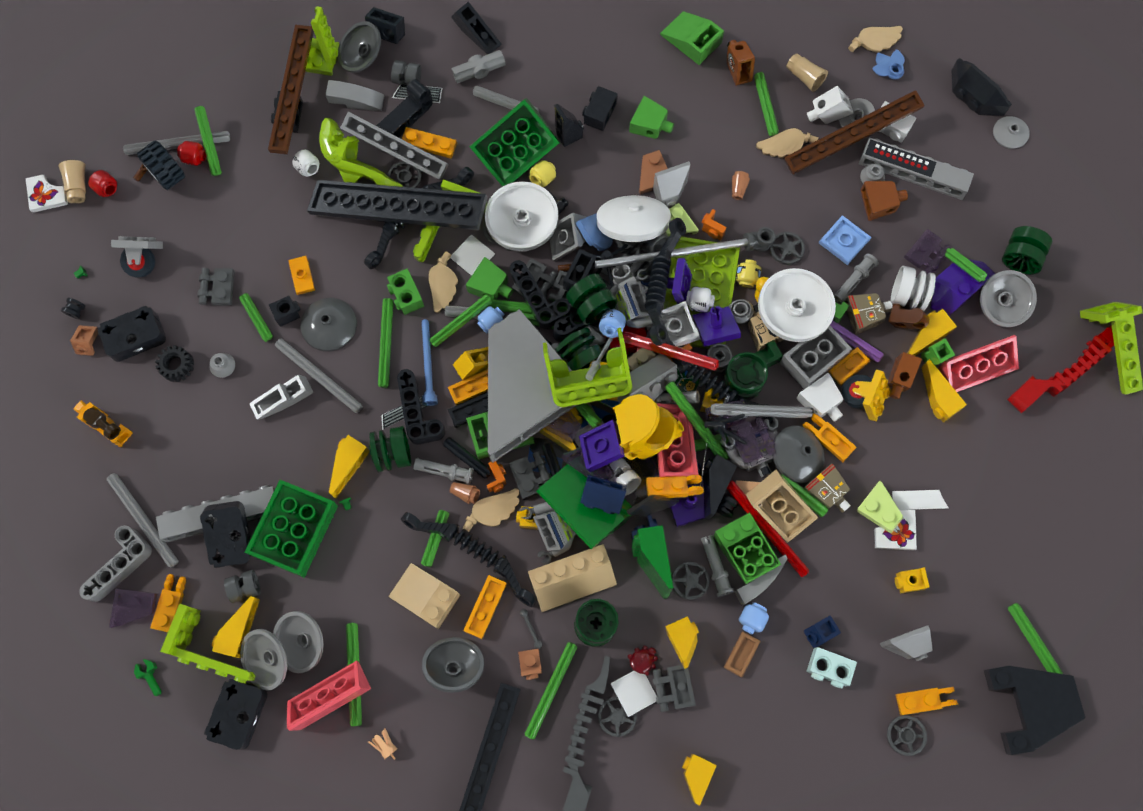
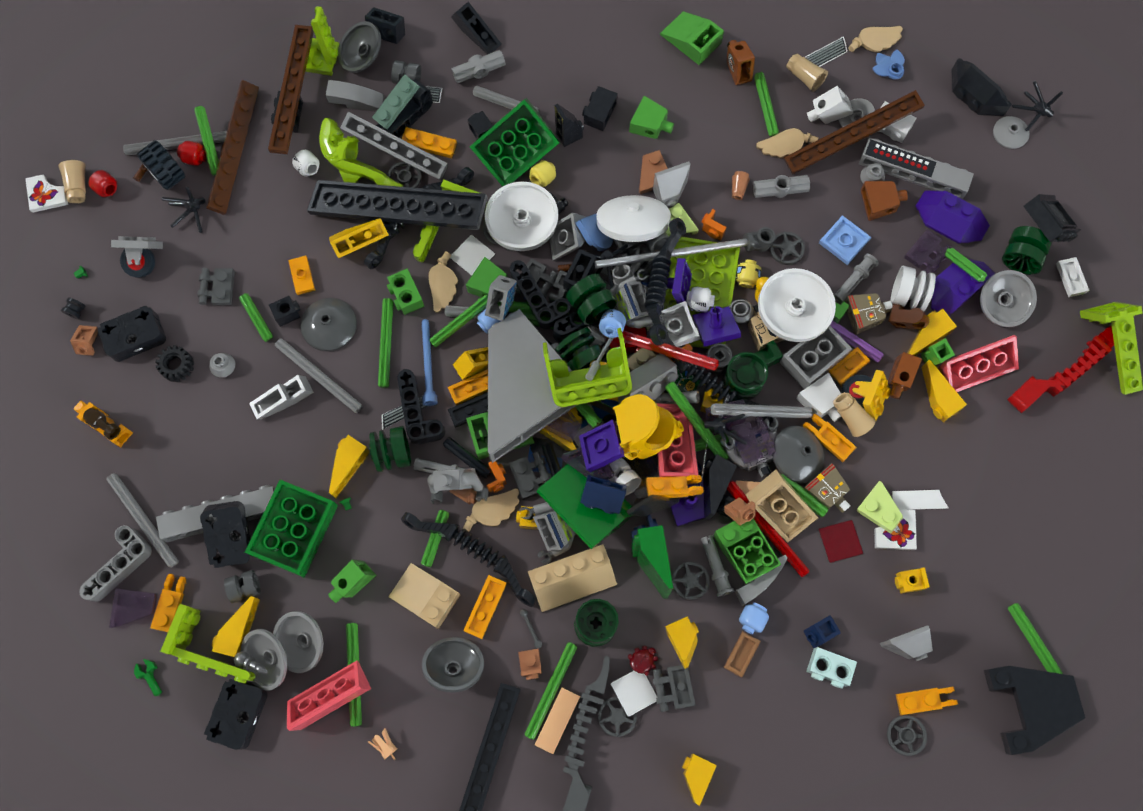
(191, 205): none -> black plant
(232, 147): none -> reddish brown plate
(245, 661): none -> flat silver bar
(351, 580): none -> bright green torso
(357, 237): none -> yellow slope
(395, 102): none -> sand green plate
(455, 480): none -> light grey torso
(479, 124): none -> black brick
(503, 291): none -> light grey torso
(557, 721): none -> light nougat tile
(740, 511): none -> nougat bracket
(770, 187): none -> light grey piece
(828, 52): none -> sticker
(840, 541): none -> dark red sticker
(853, 414): none -> tan plant
(952, 216): none -> dark purple wedge
(1041, 107): none -> black plant
(1052, 218): none -> black window
(1072, 277): none -> white plate

